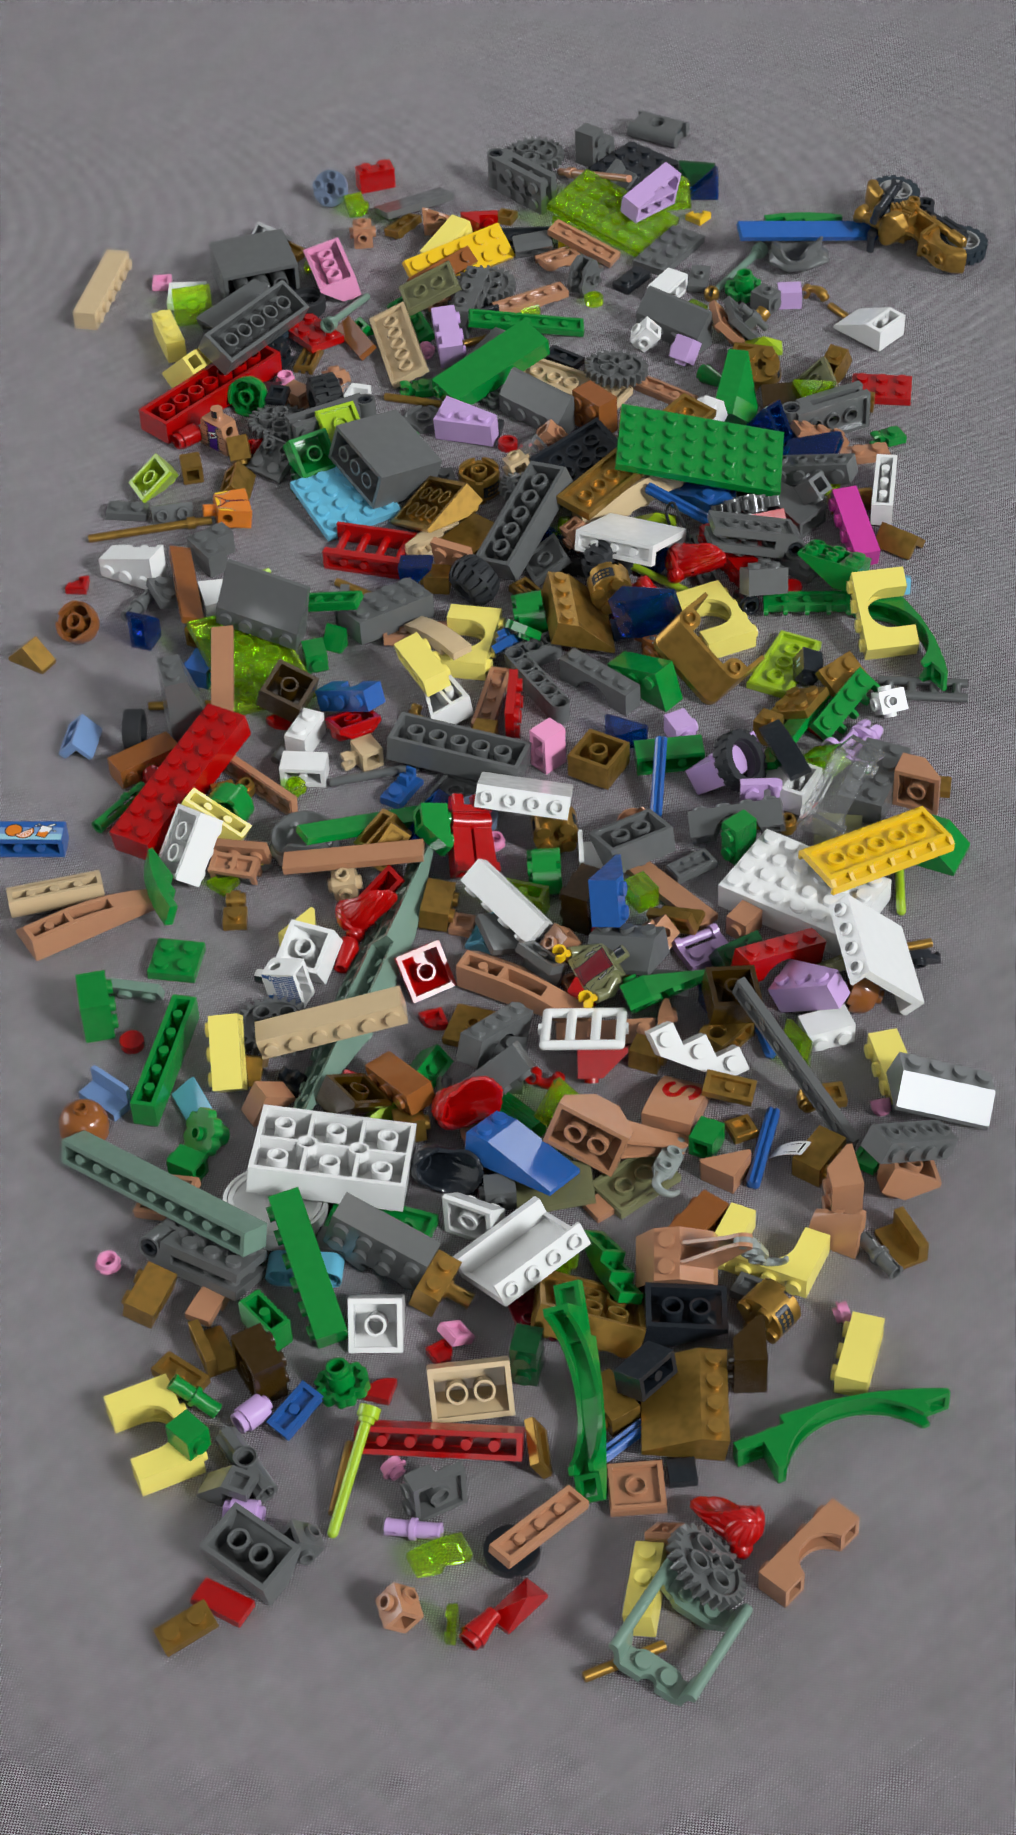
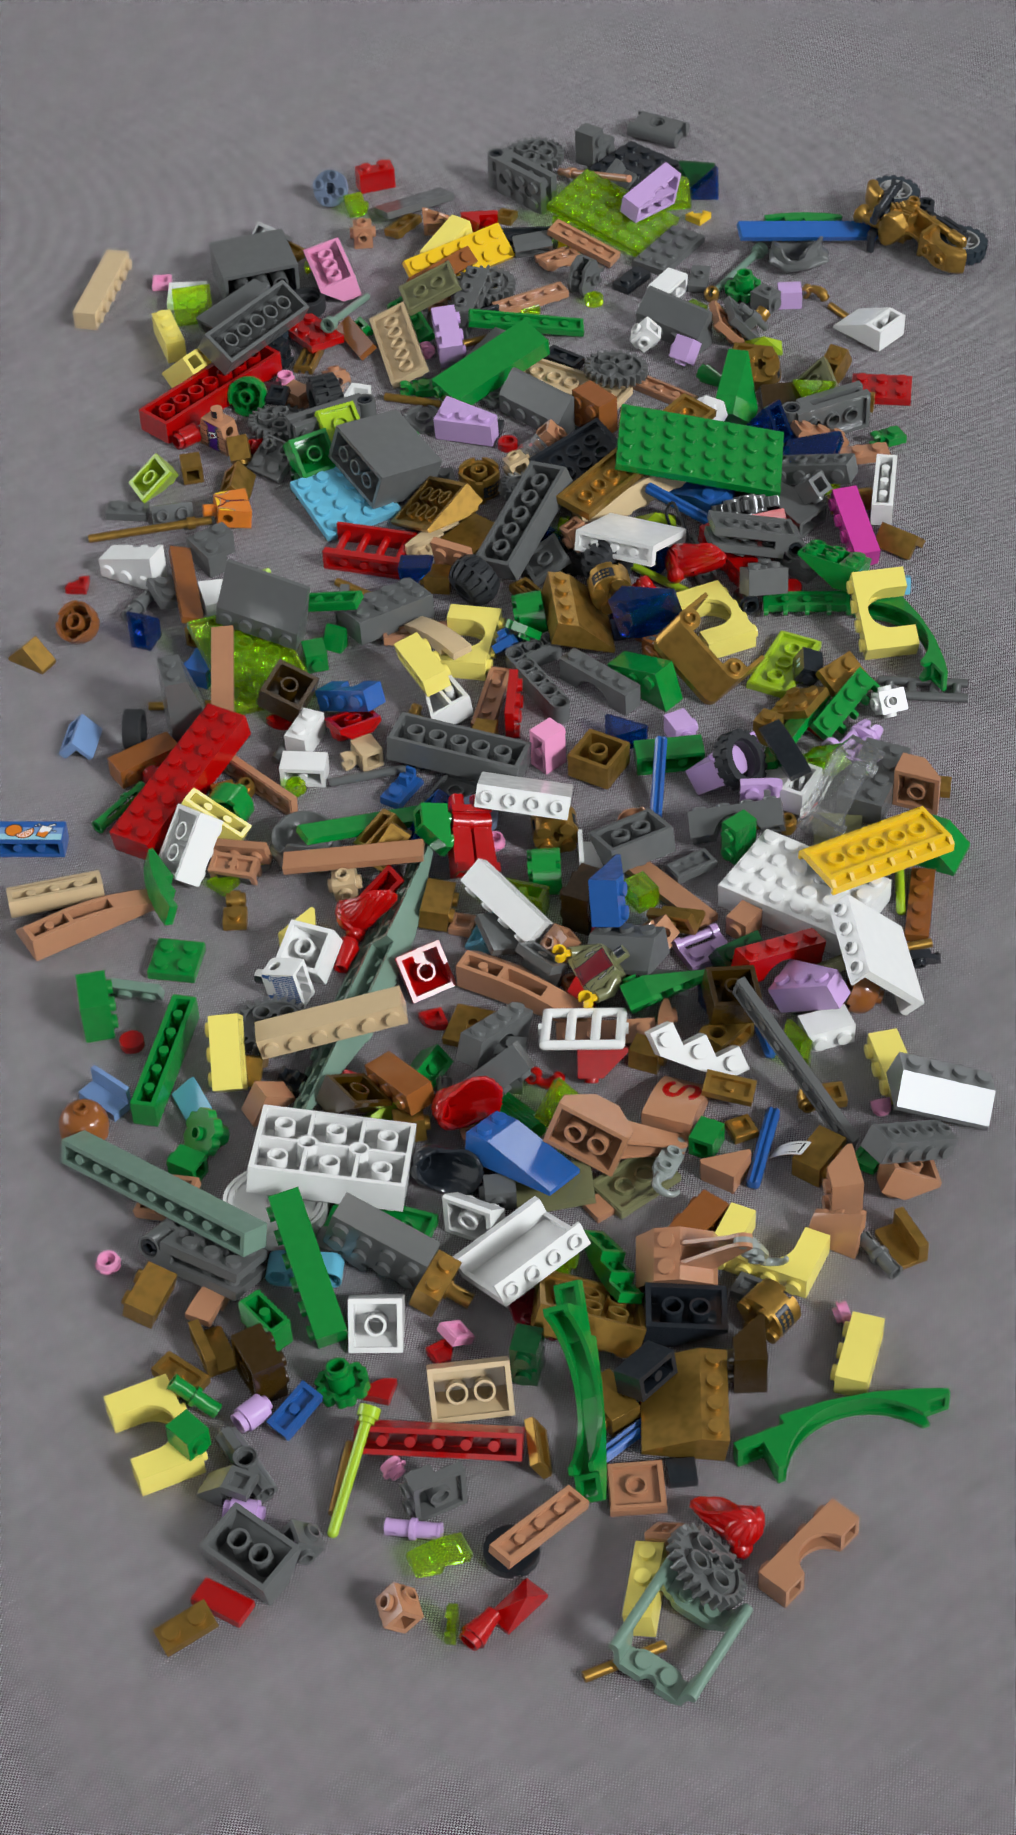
(919, 904): none -> dark orange plate

